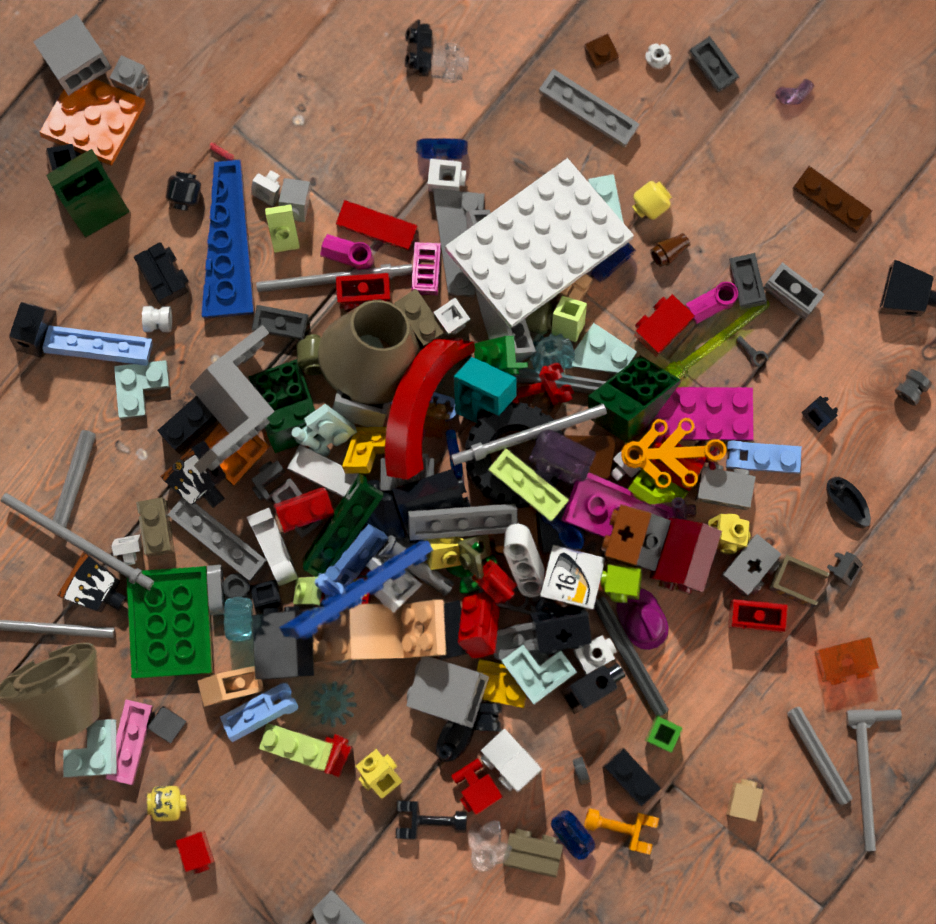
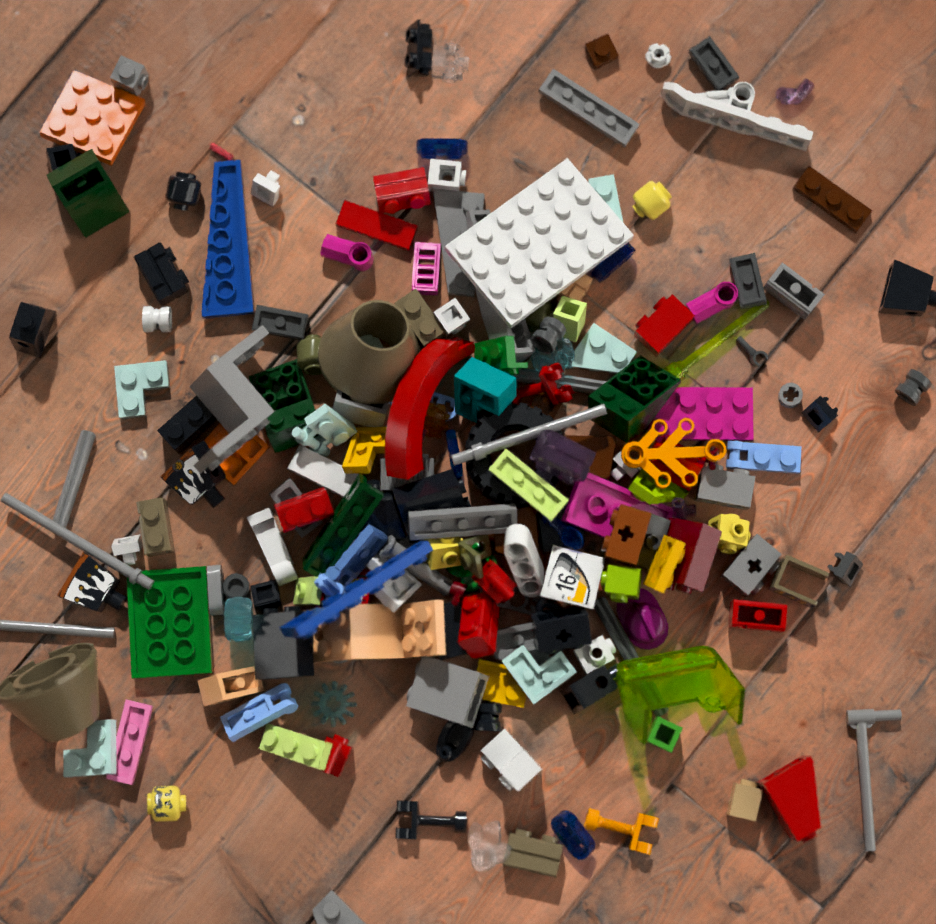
(72, 54): light grey brick -> none
(97, 345): light blue plate -> none
(166, 724): black slope -> none
(195, 852): red brick -> none
(218, 538): light grey plate -> none
(268, 473): dark grey bracket -> none
(282, 228): yellowish green plate -> none
(297, 195): light grey brick -> none
(330, 278): light grey bar -> none
(358, 289): red brick -> none
(378, 773): light yellow brick -> none
(402, 190): none -> red brick
(457, 592): none -> dark red hand
(480, 792): red brick -> none
(550, 332): none -> dark grey wheel
(581, 771): dark grey tile -> none
(631, 777): black brick -> none
(665, 560): none -> yellow plate
(668, 250): reddish brown cone -> none
(676, 680): none -> clear neon green windscreen
(727, 111): none -> white piece
(784, 389): none -> light grey bush
(794, 798): none -> red slope
(819, 755): light grey axle -> none
(848, 502): black arm -> none
(863, 659): clear orange brick -> none

